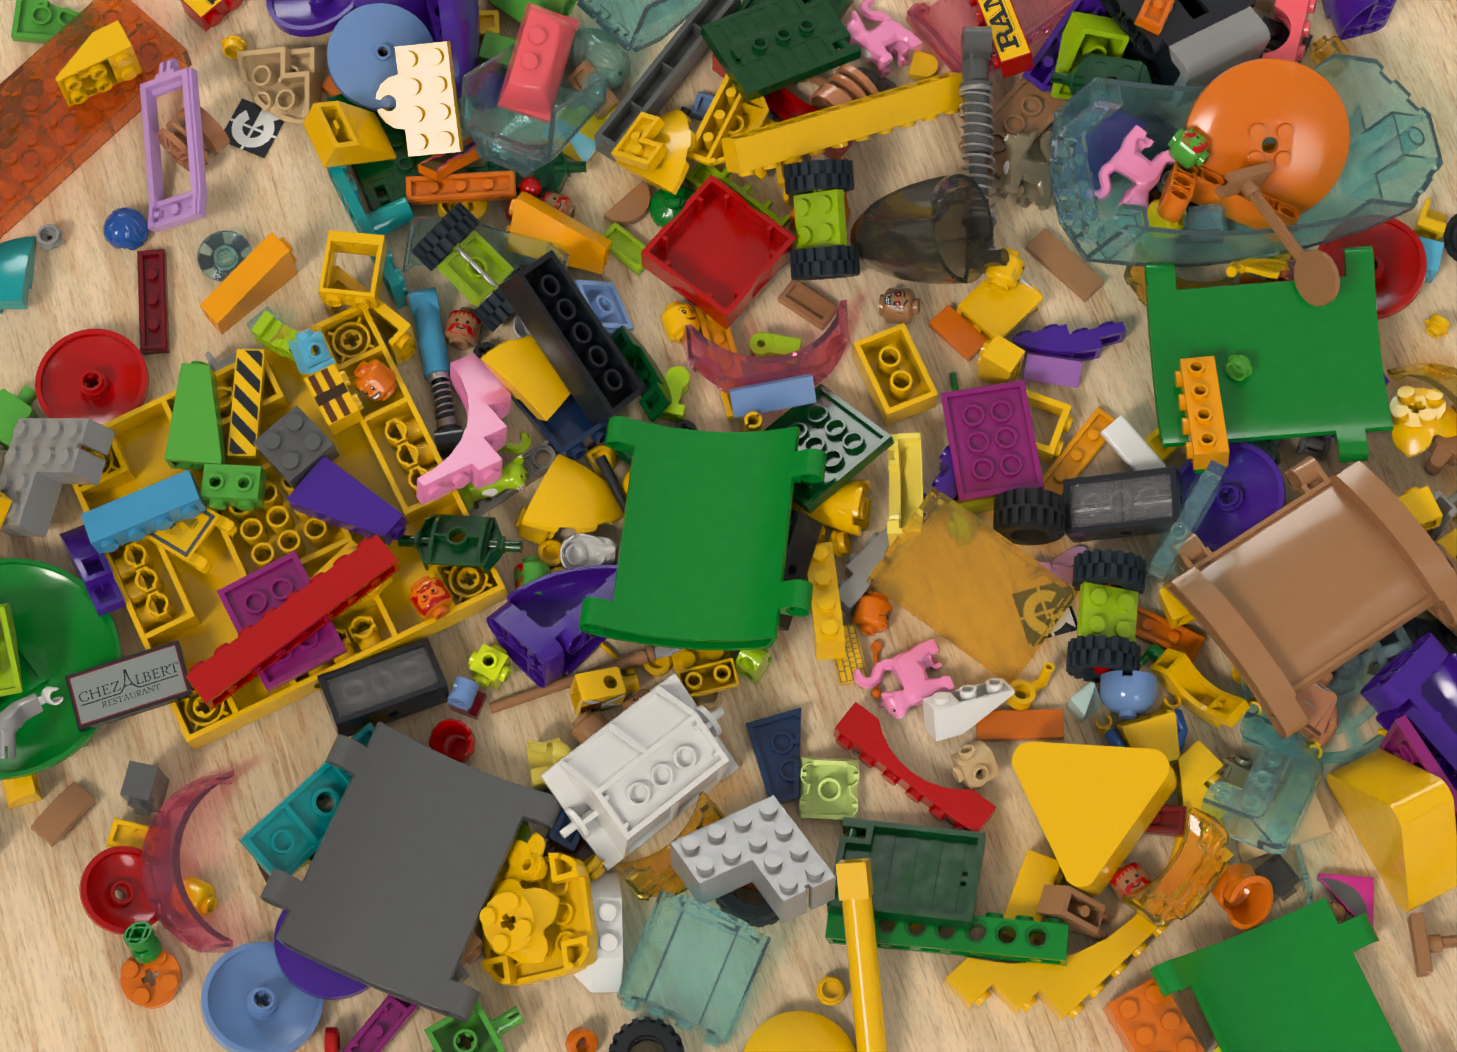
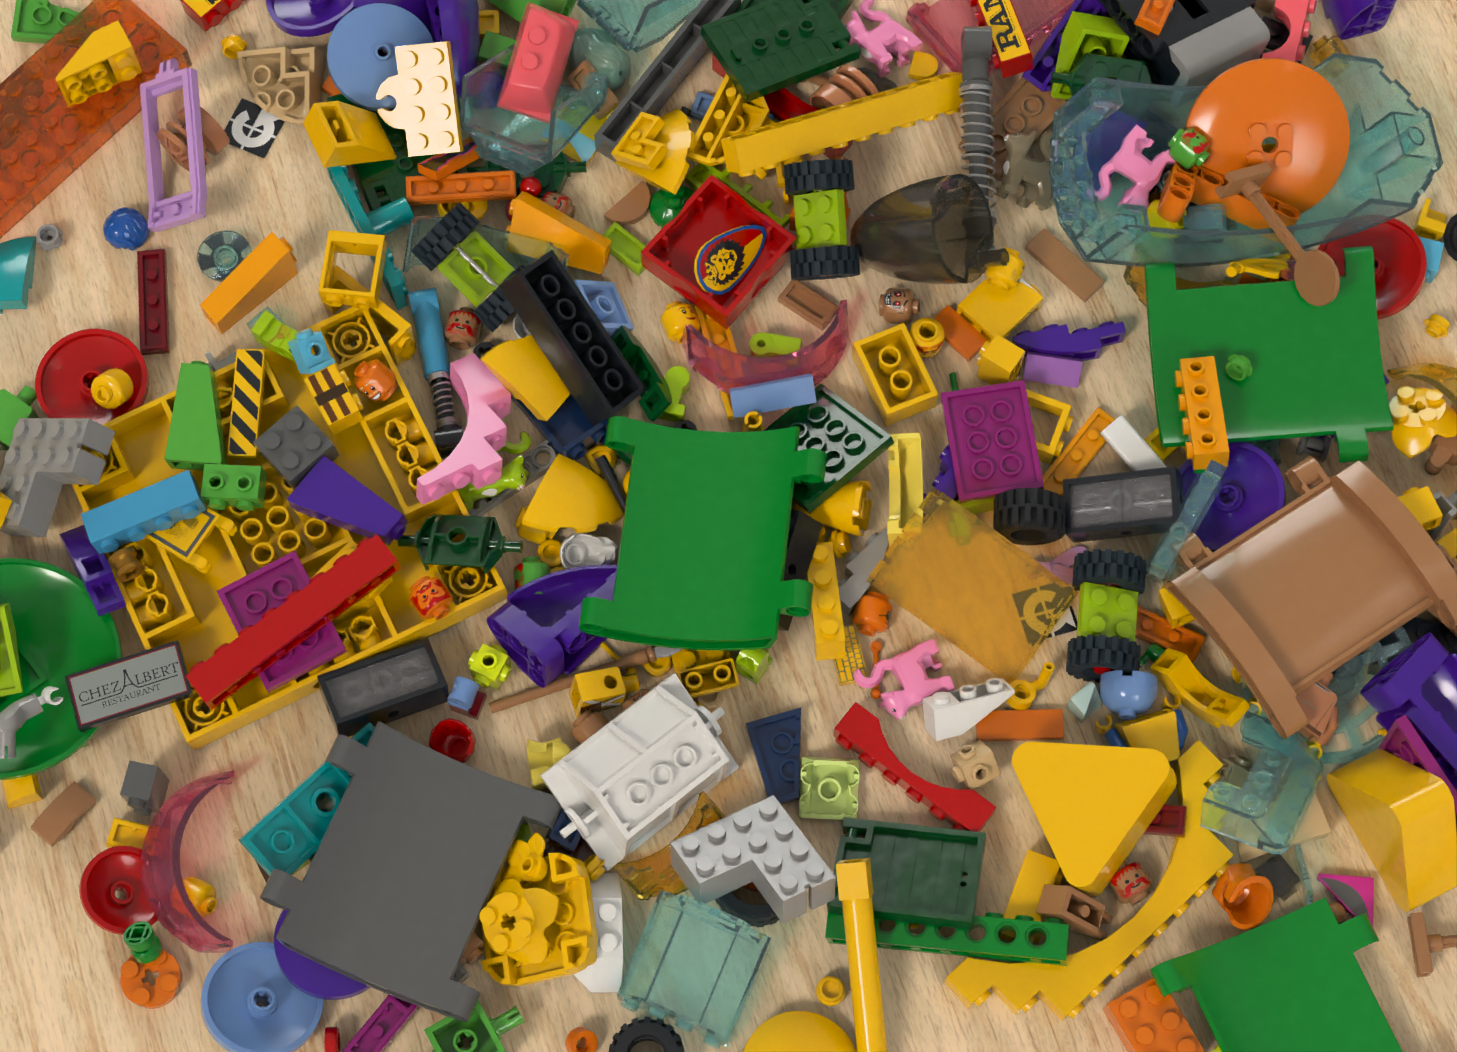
(112, 388): none -> yellow head
(126, 564): none -> pearl gold wheel
(728, 258): none -> shield
(927, 336): none -> yellow head
(1188, 876): clear yellow windscreen -> none

